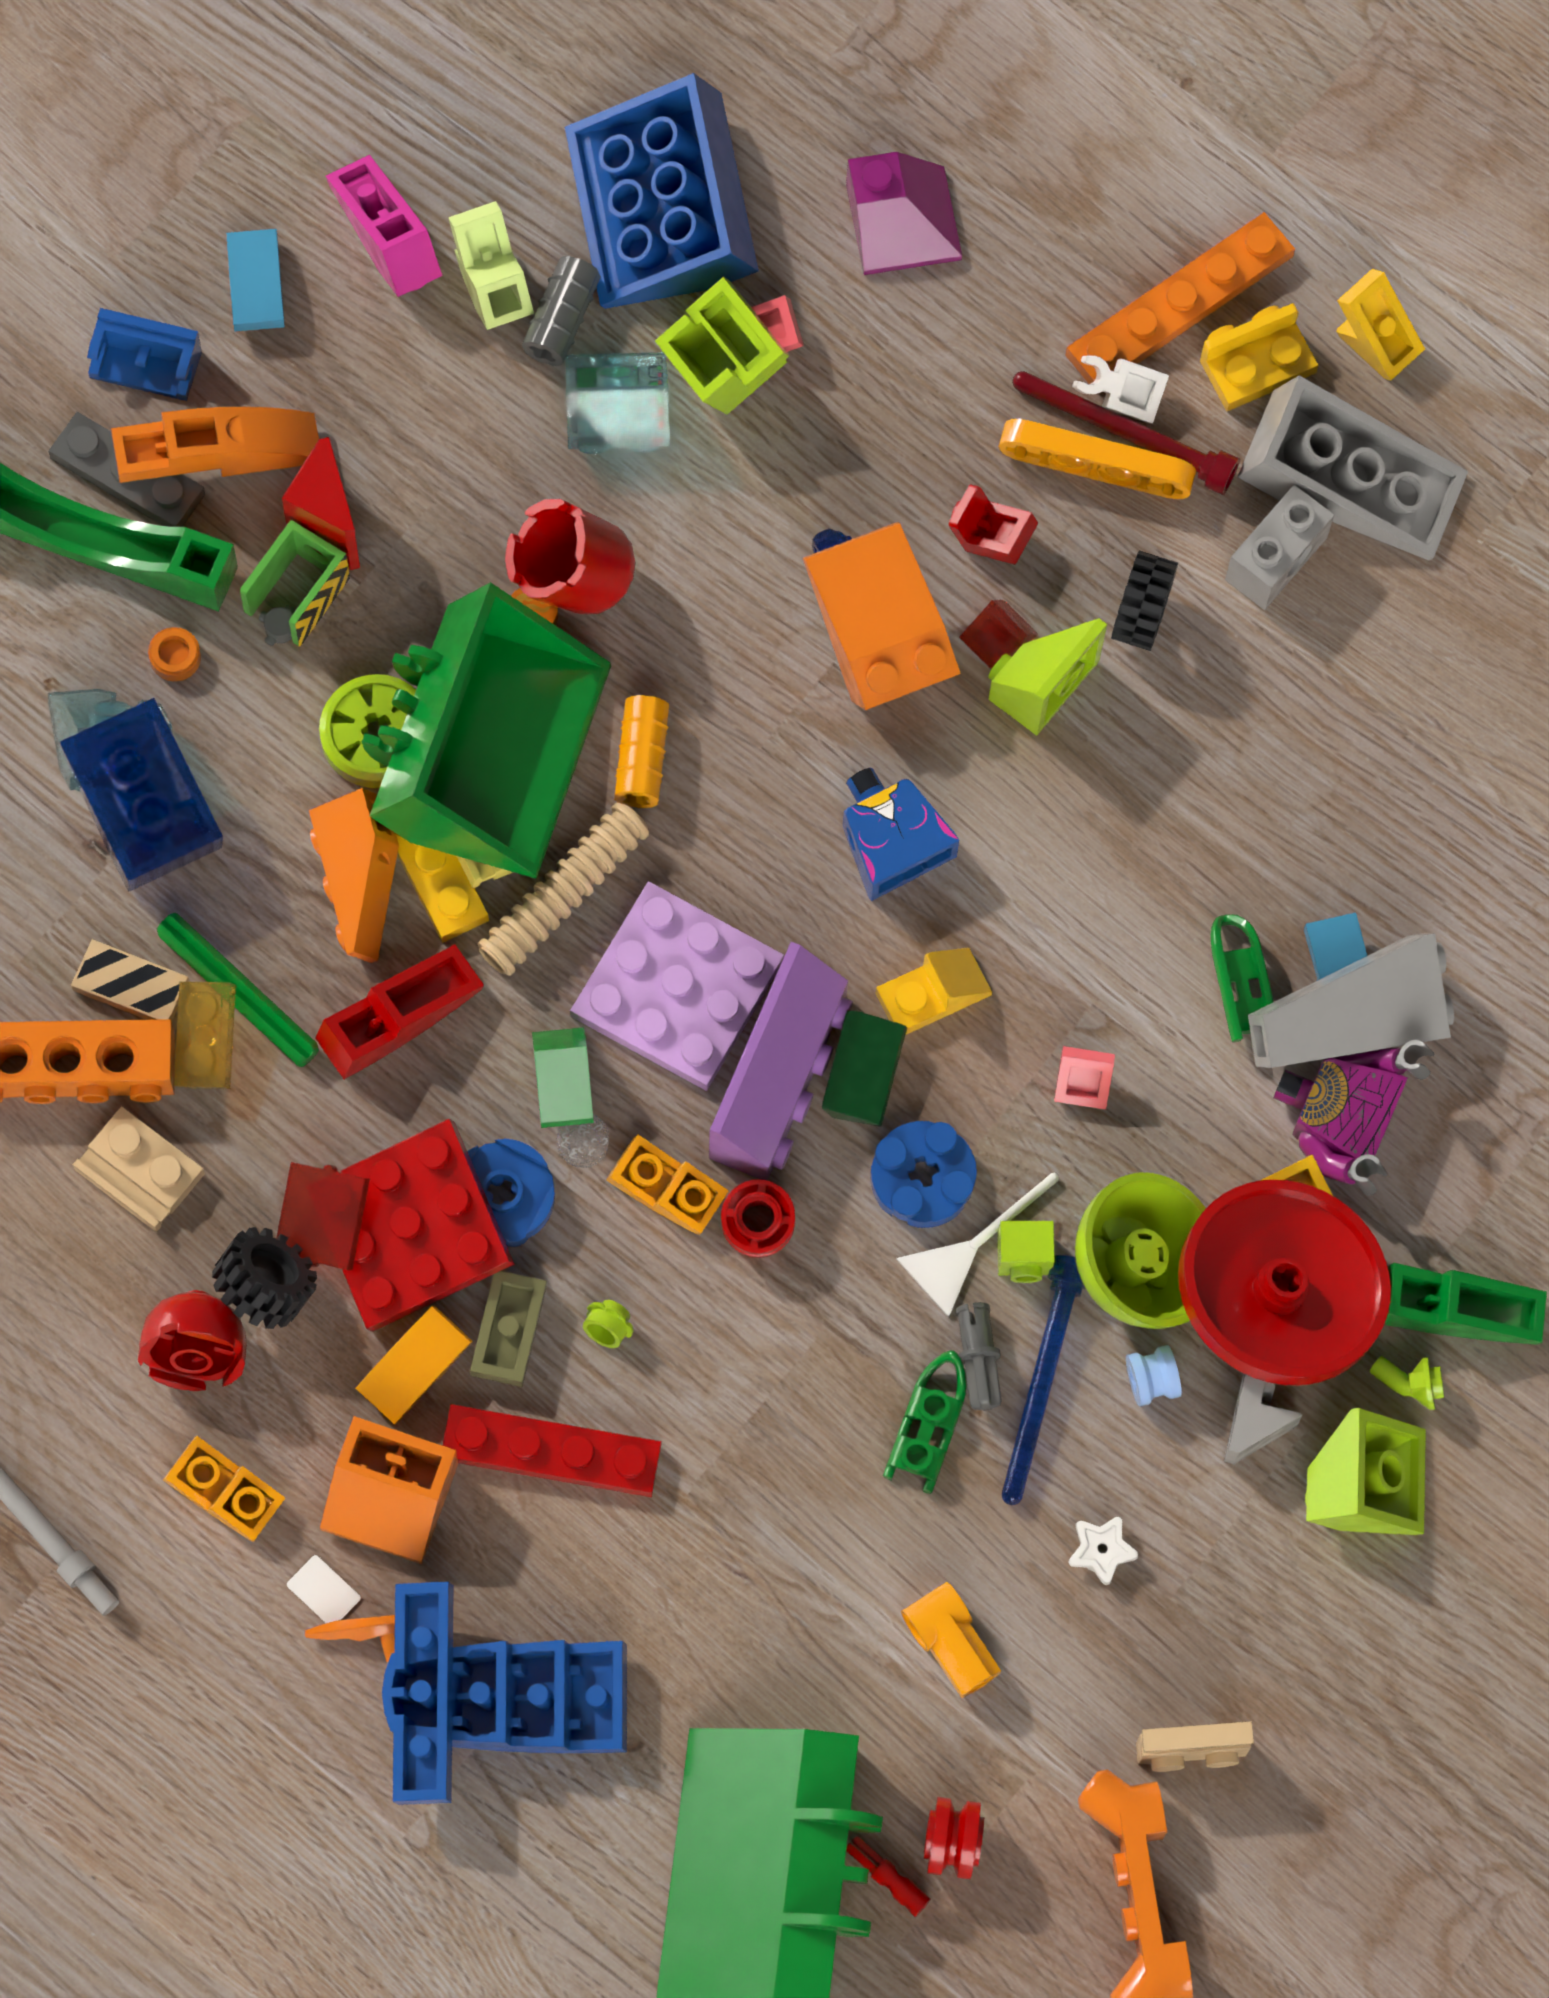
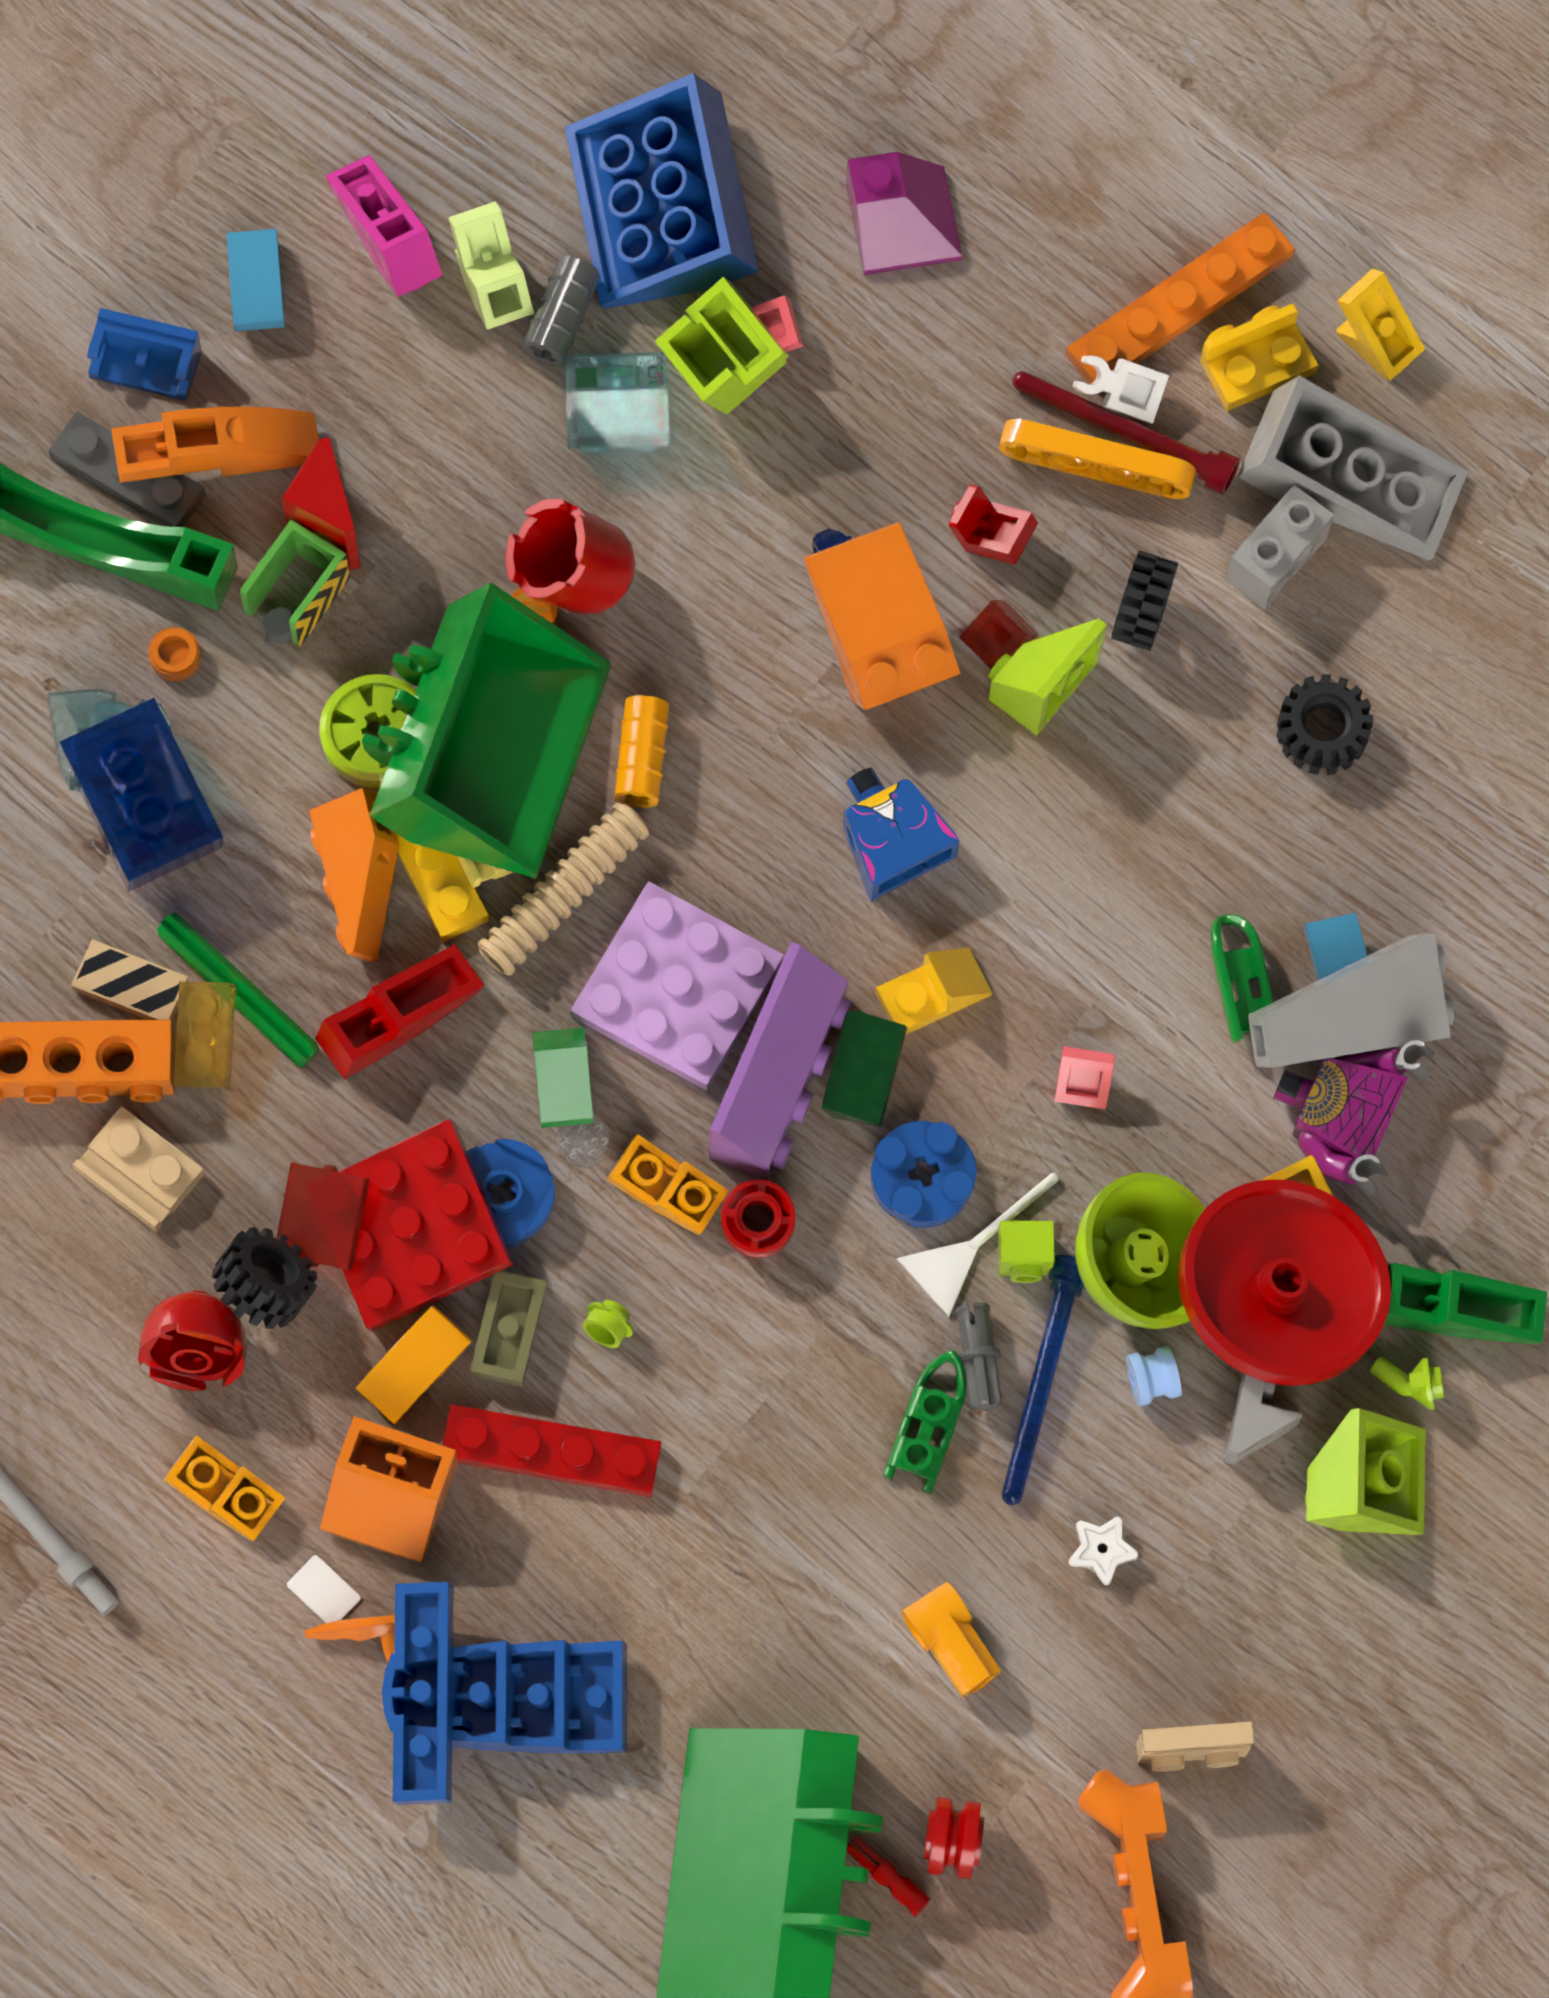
(1331, 696): none -> black tyre

